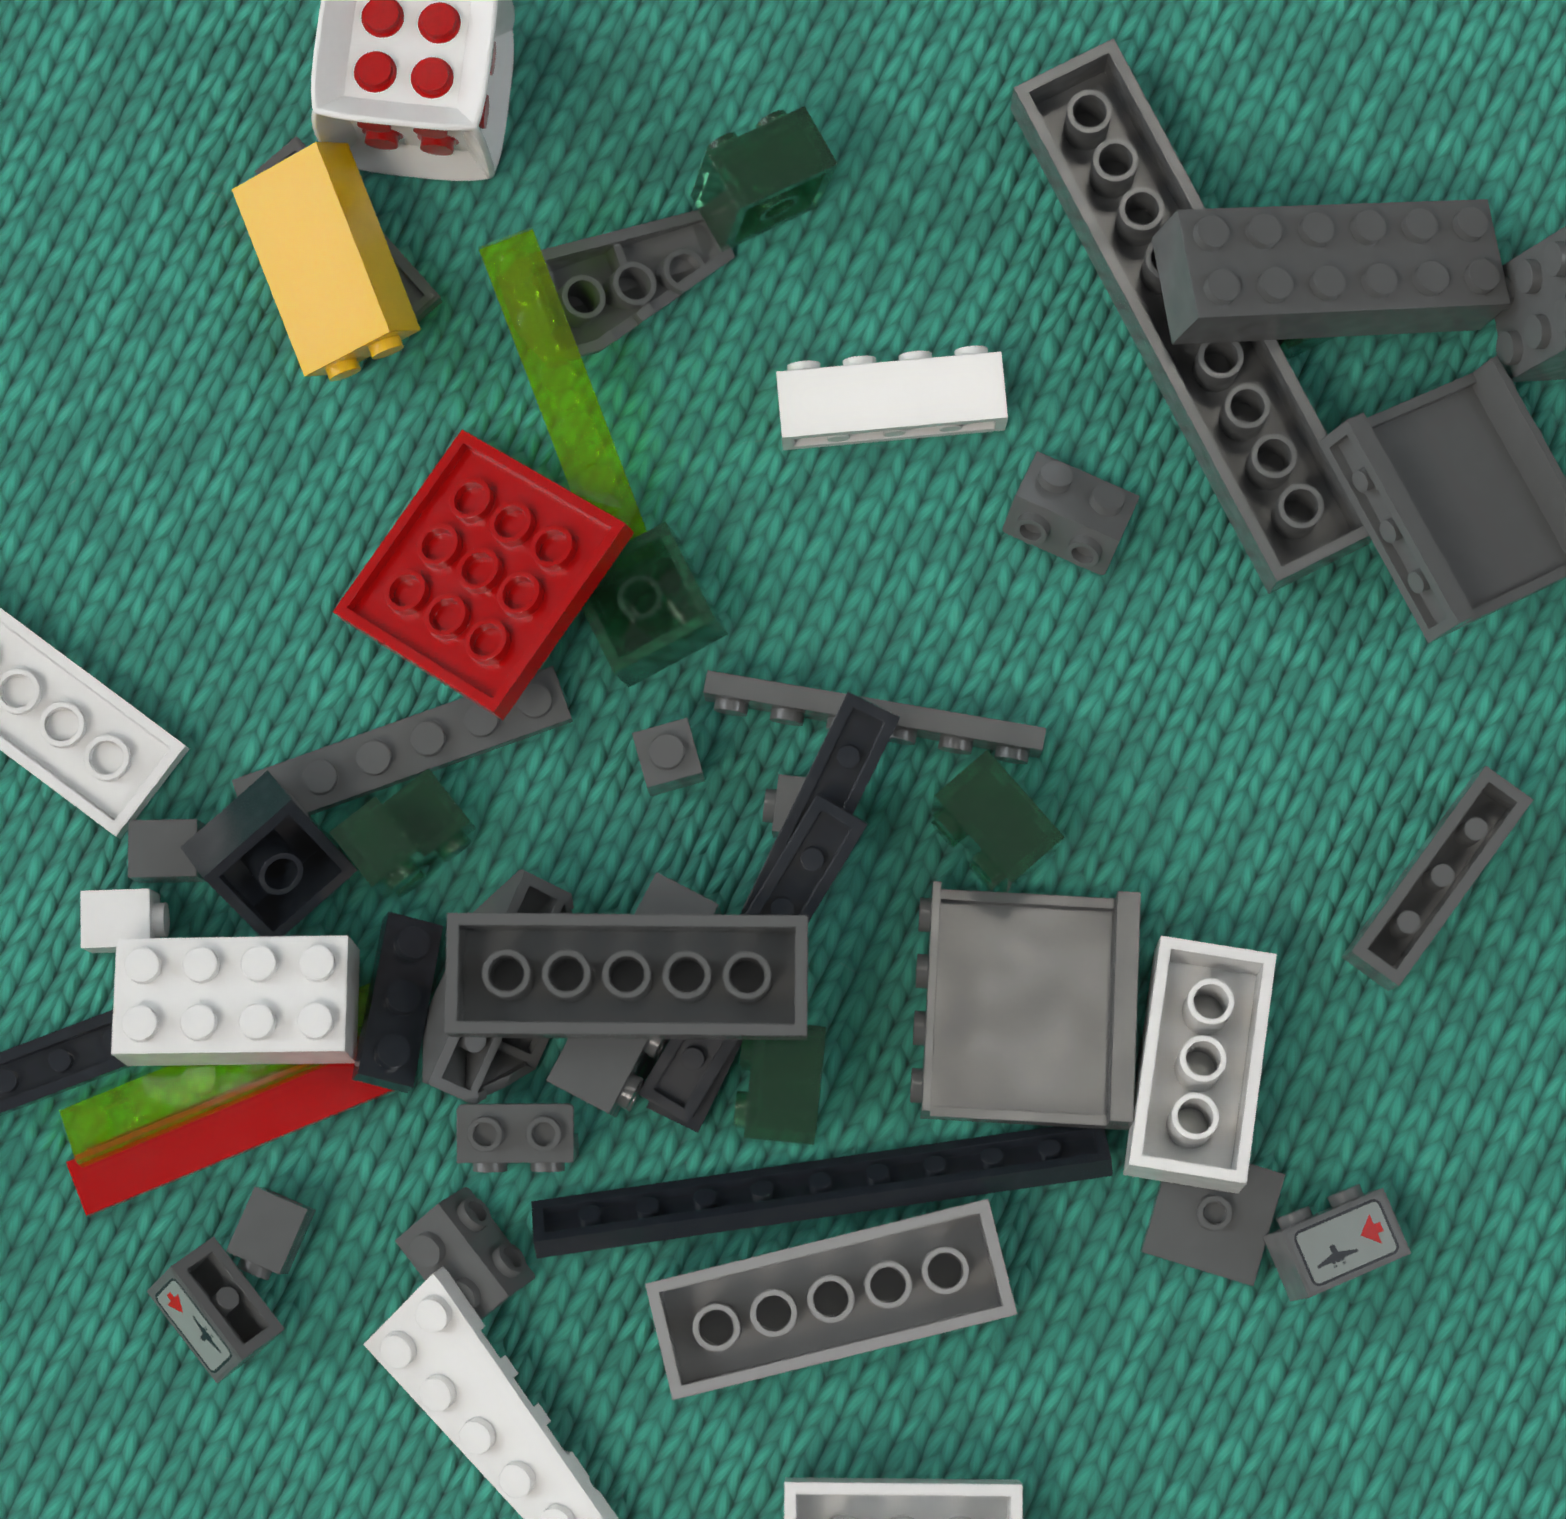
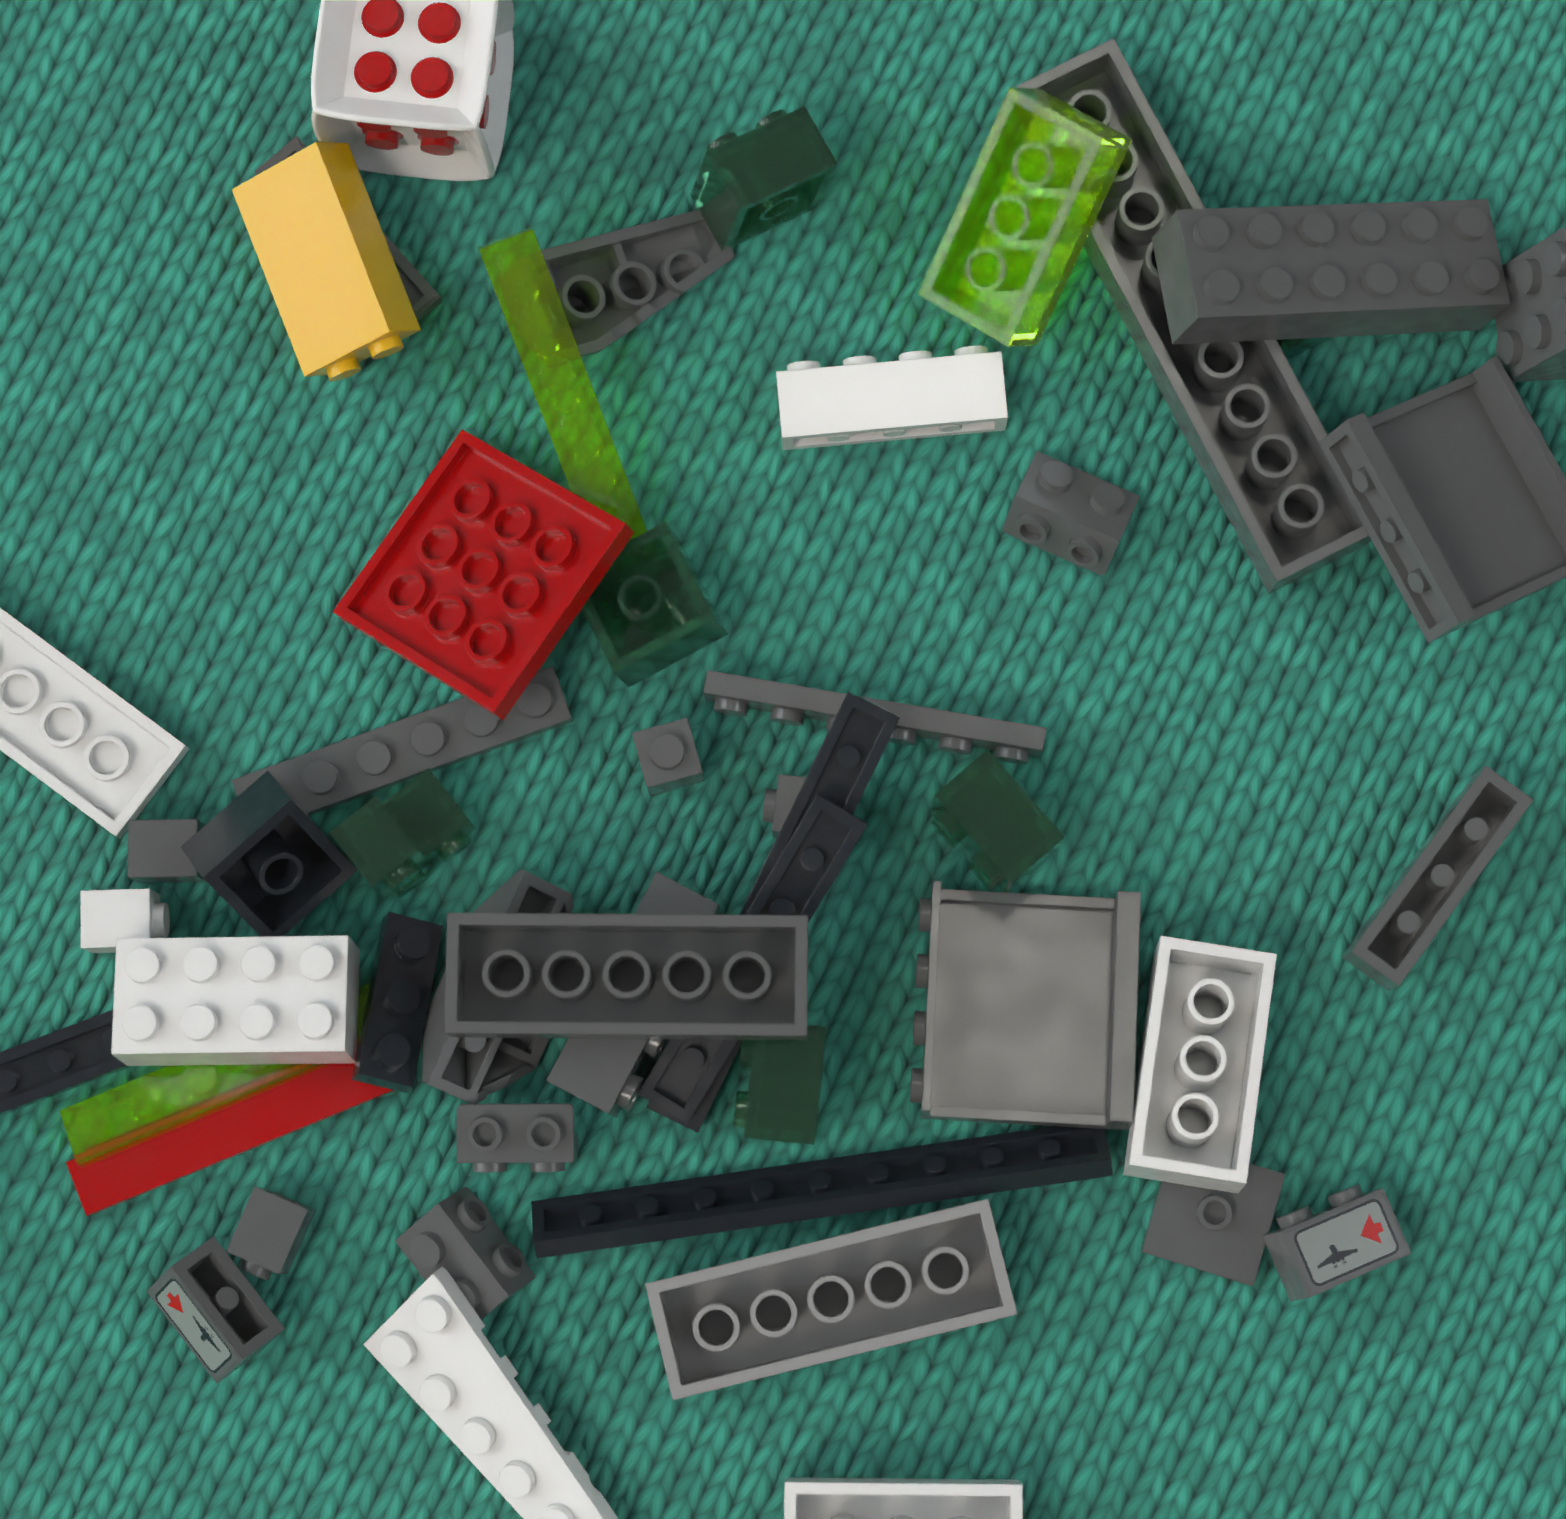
(1024, 216): none -> clear neon green brick

